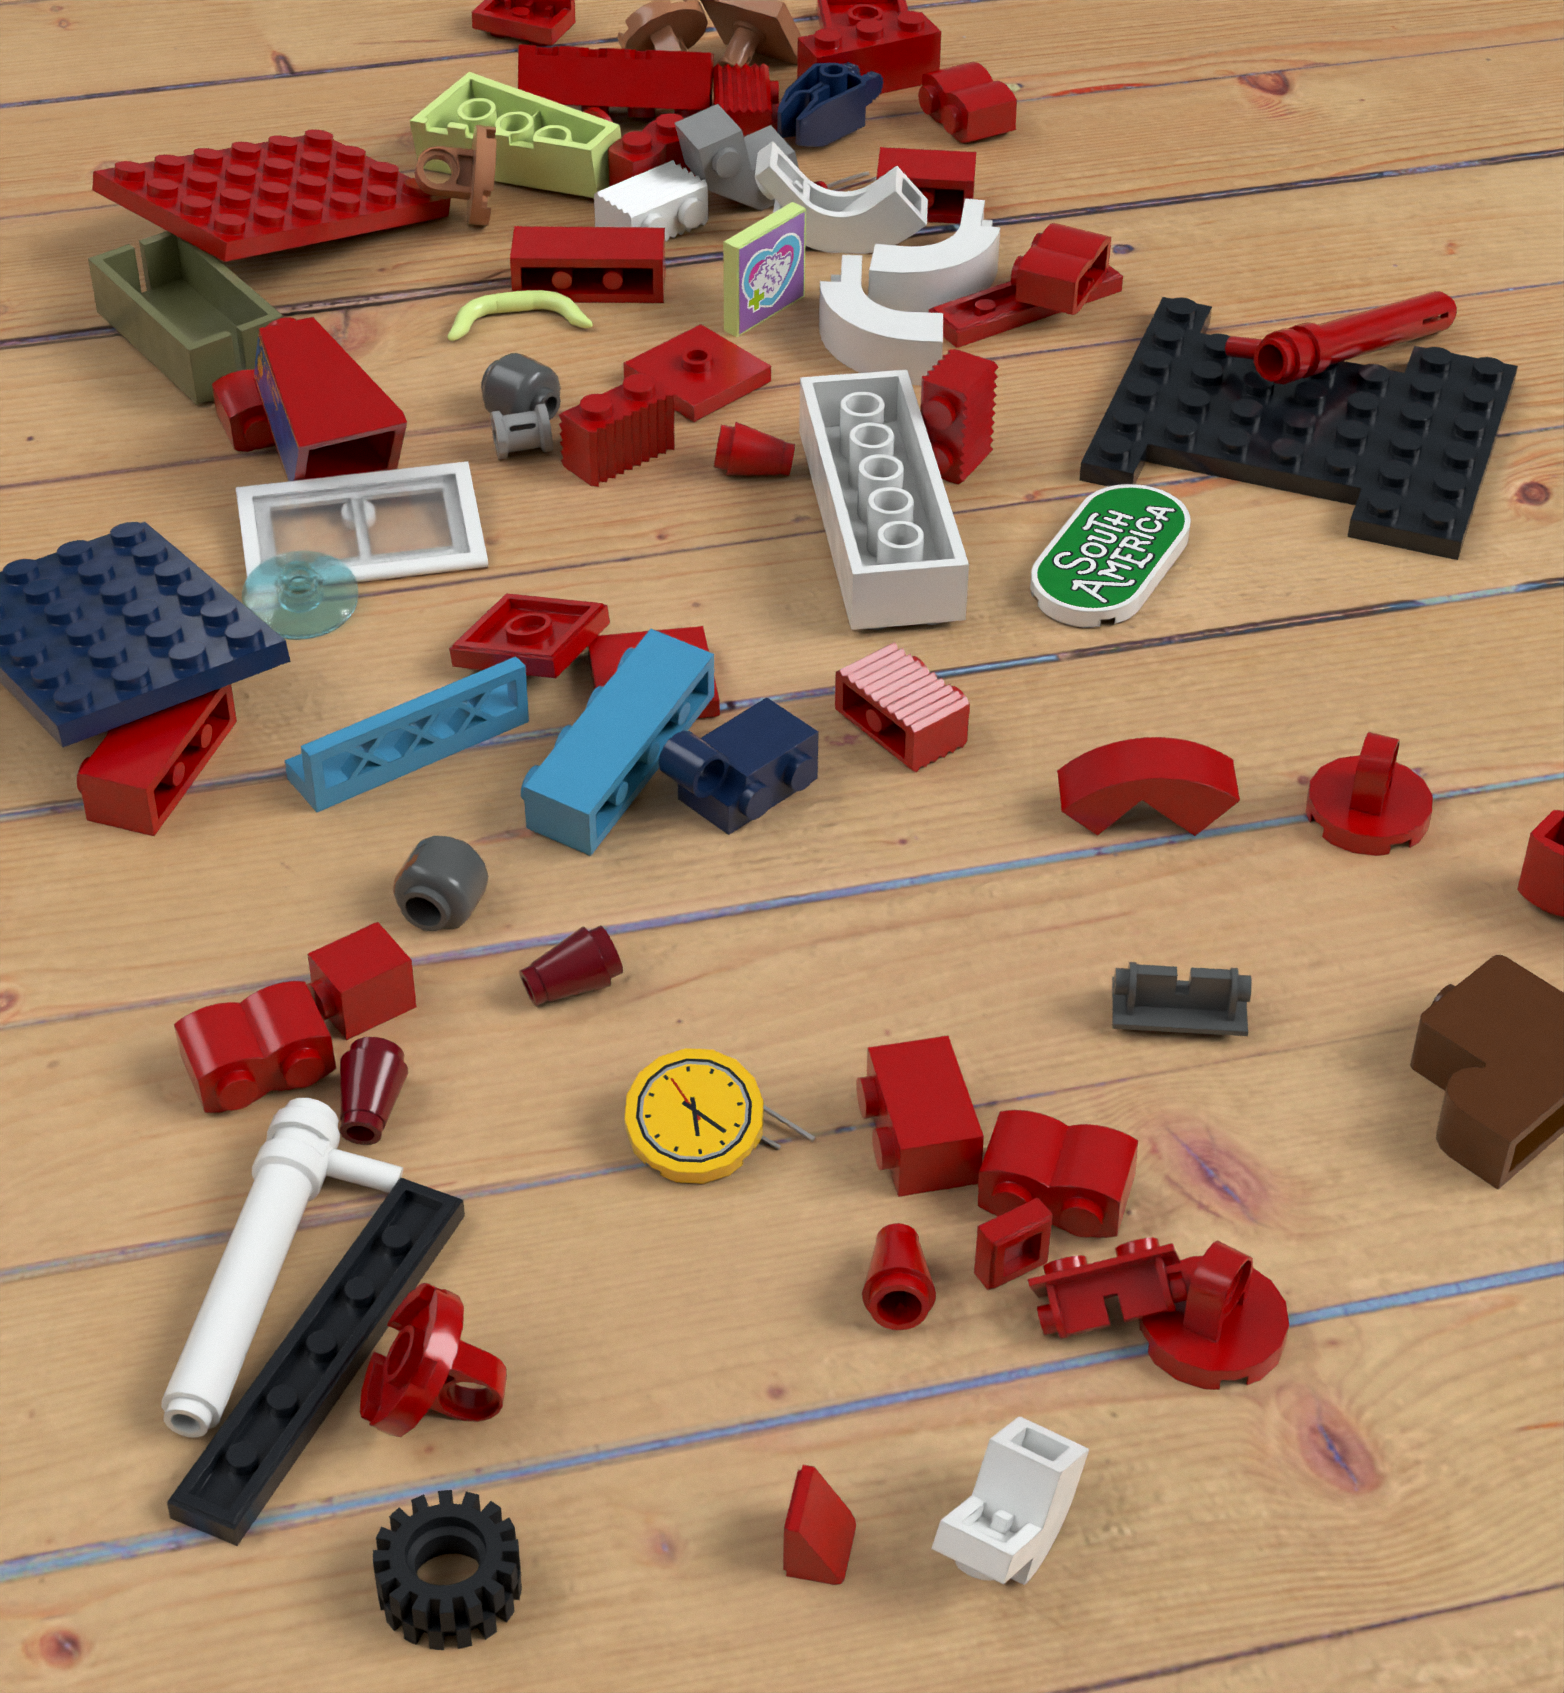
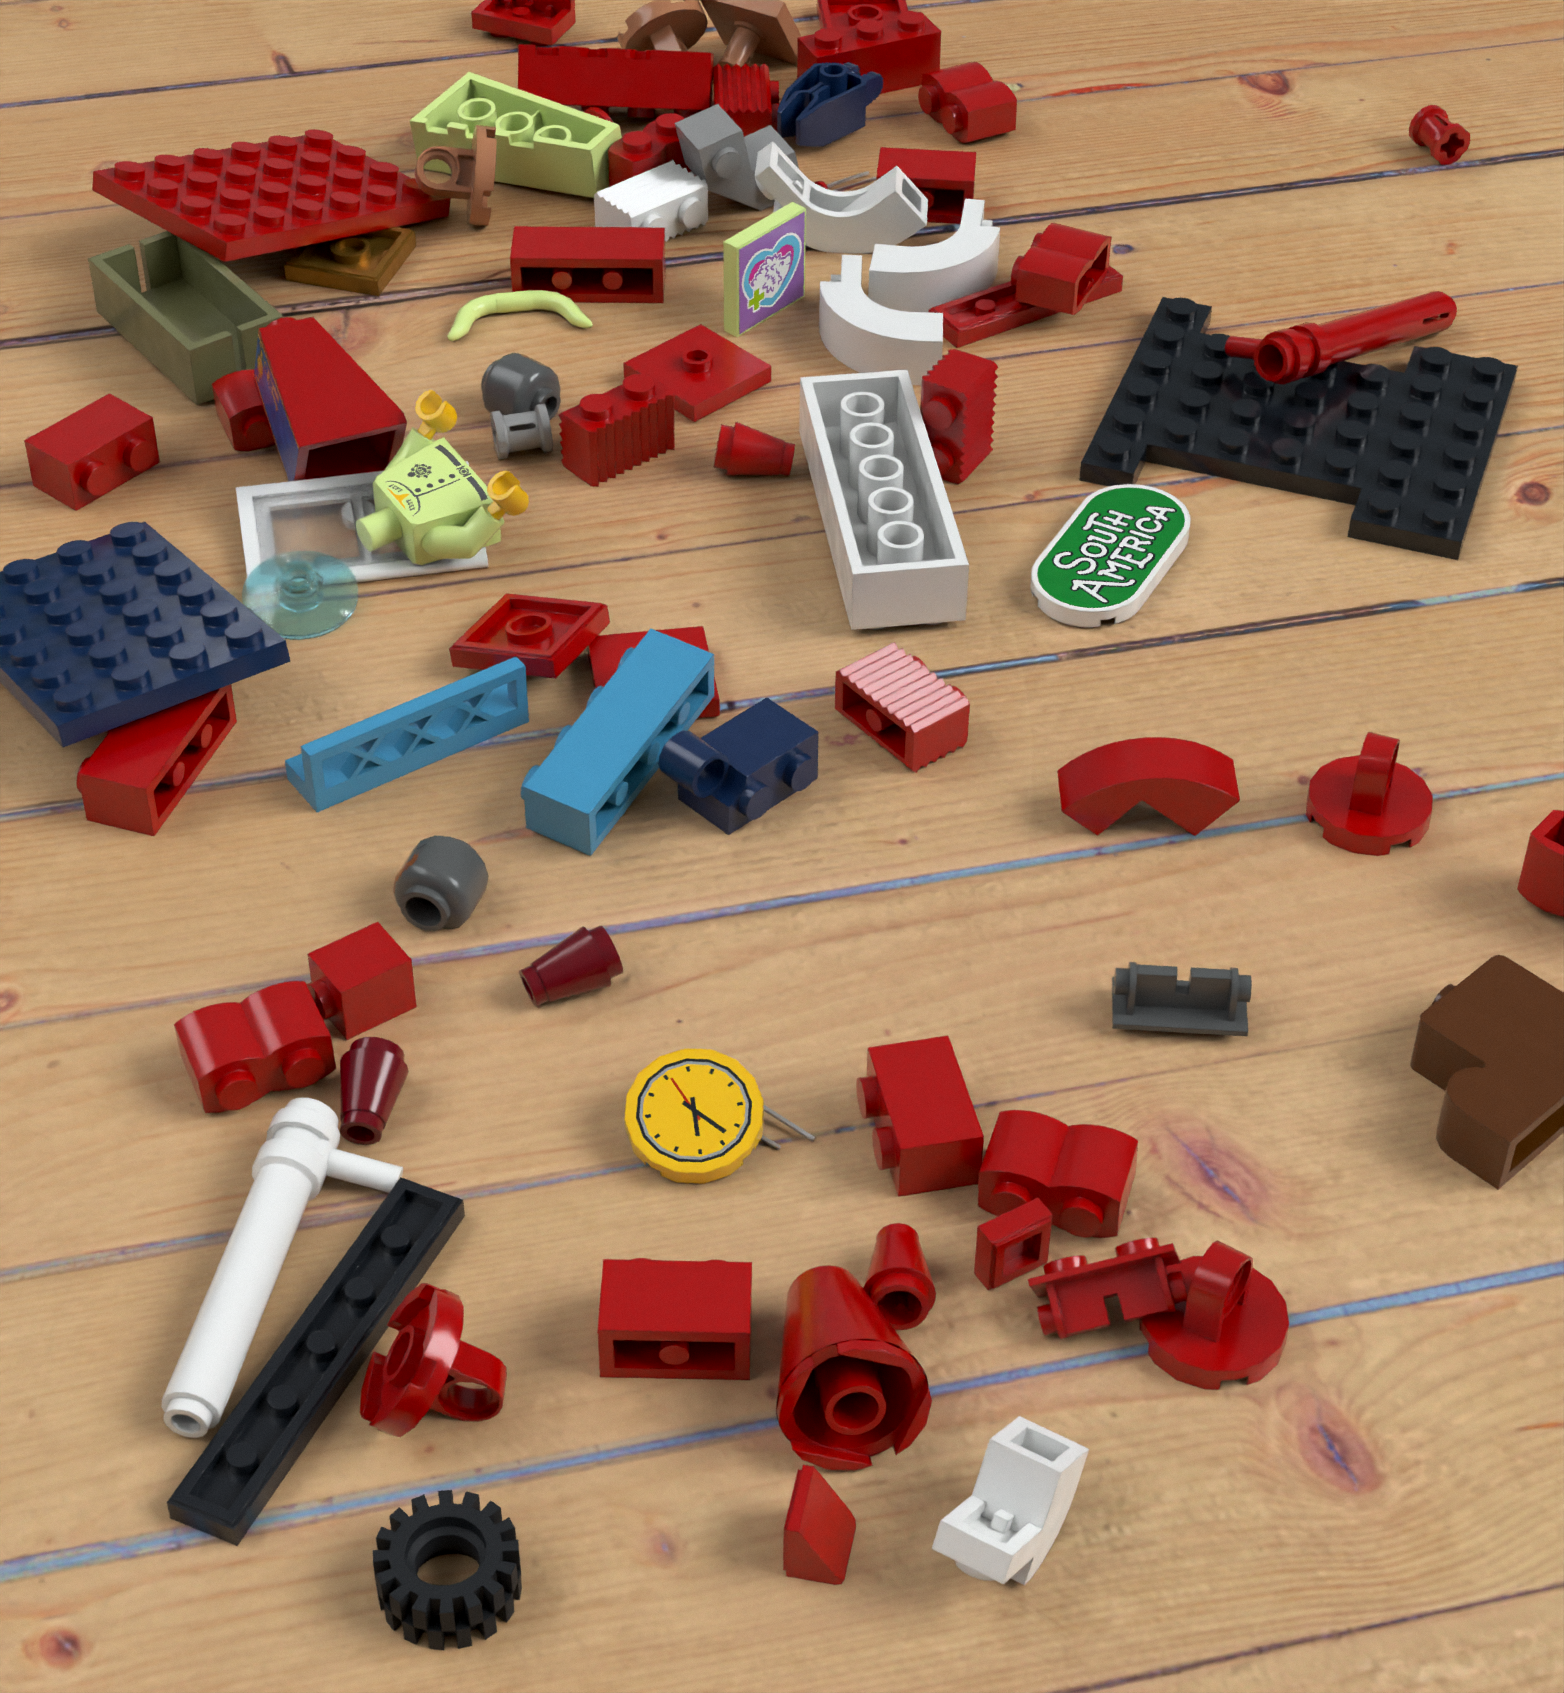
(92, 451): none -> red brick
(353, 263): none -> pearl gold tile
(434, 499): none -> yellowish green torso
(675, 1319): none -> red brick
(845, 1375): none -> red cone
(1443, 138): none -> red bush

